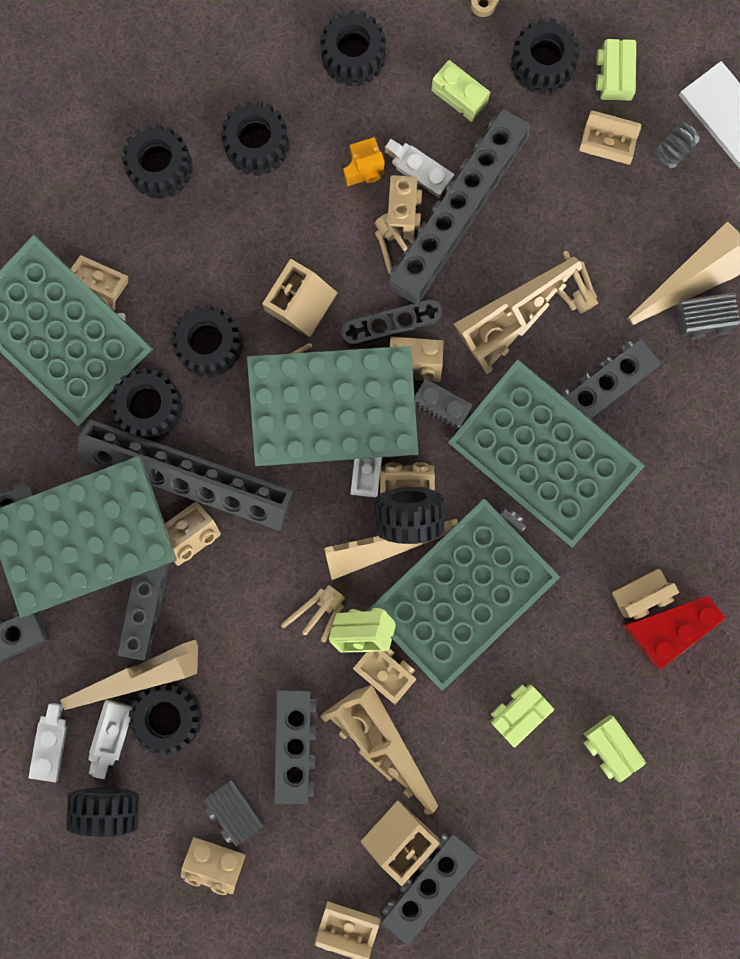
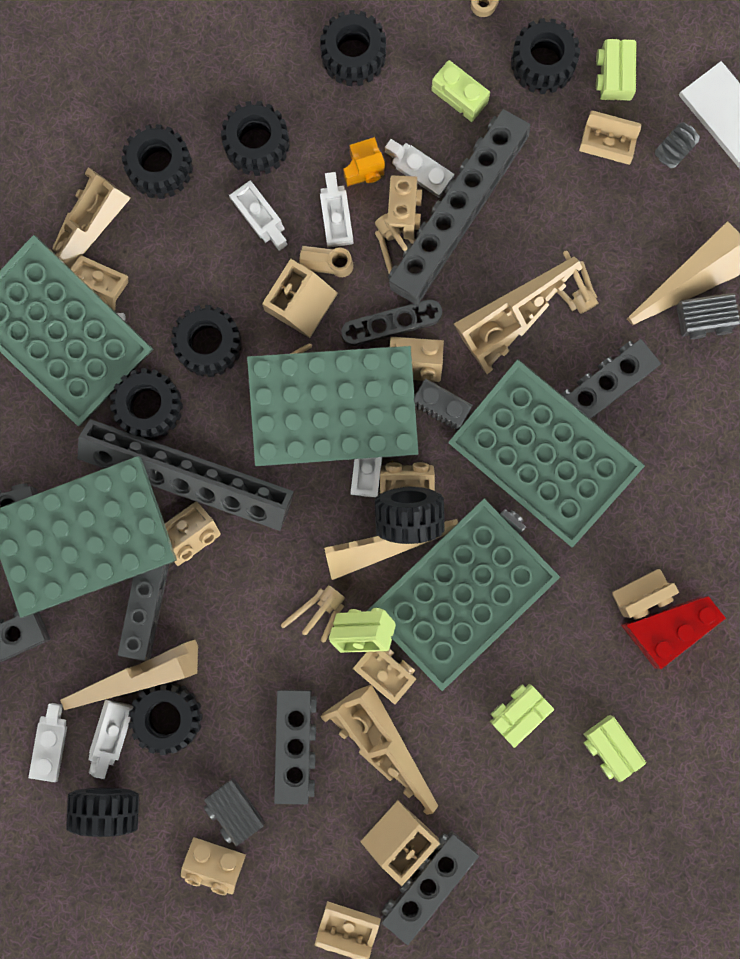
(89, 217): none -> tan wedge
(259, 214): none -> white hinge
(323, 260): none -> tan piece
(336, 213): none -> white hinge

